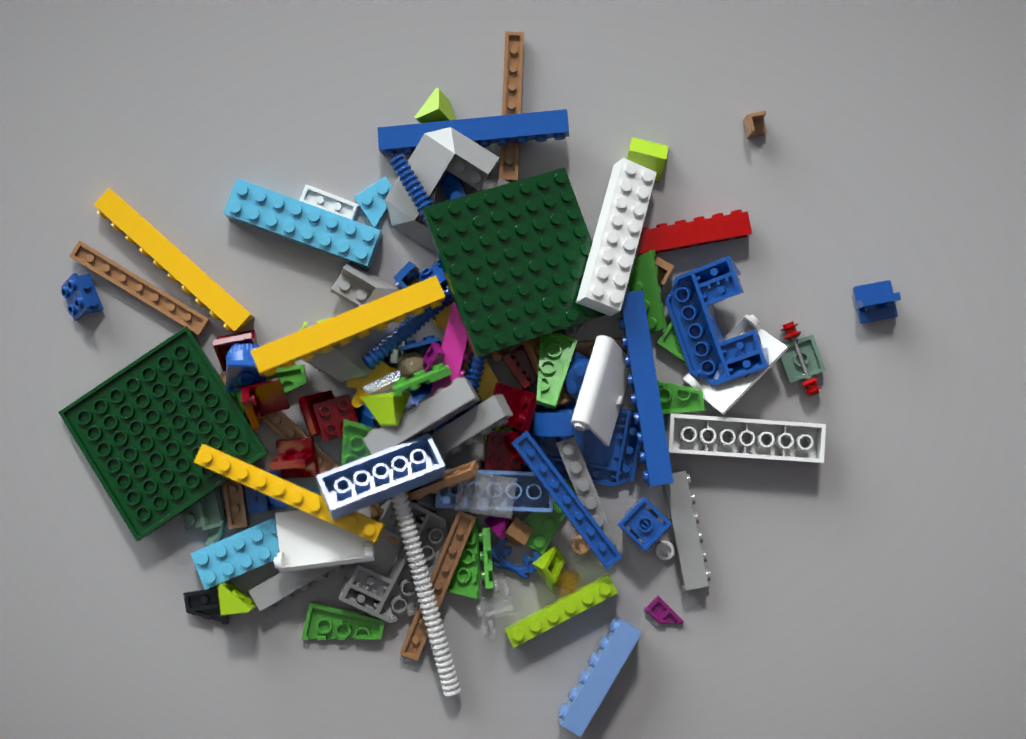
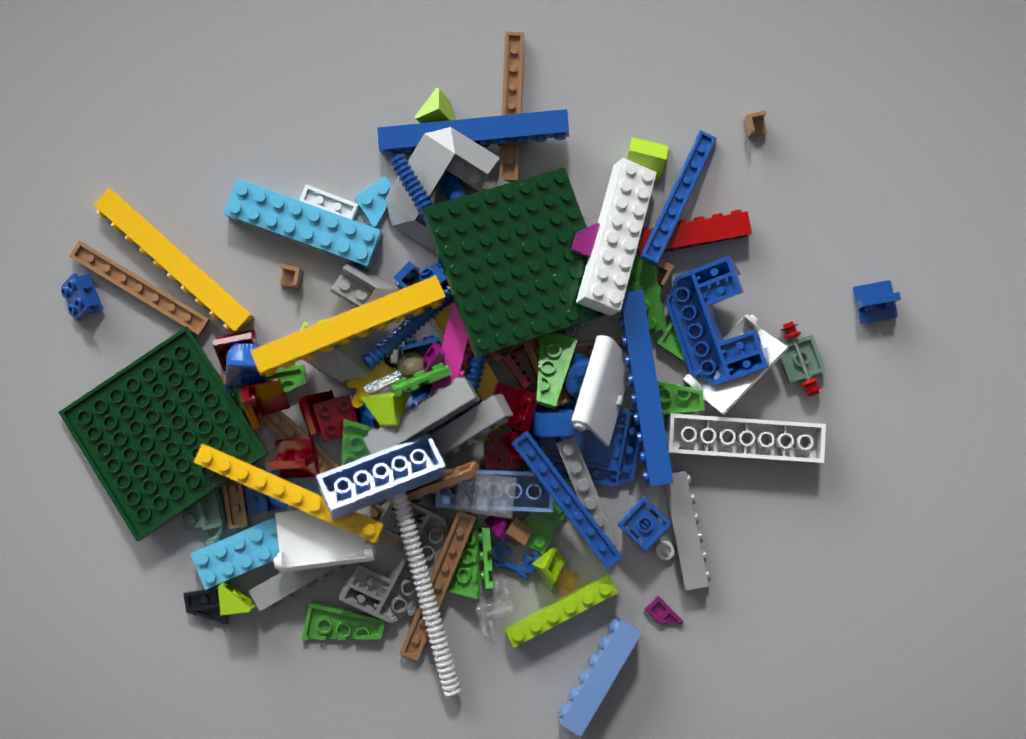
(291, 277): none -> medium nougat panel
(579, 545): light nougat tile -> none
(584, 240): none -> magenta tile
(678, 198): none -> blue tile

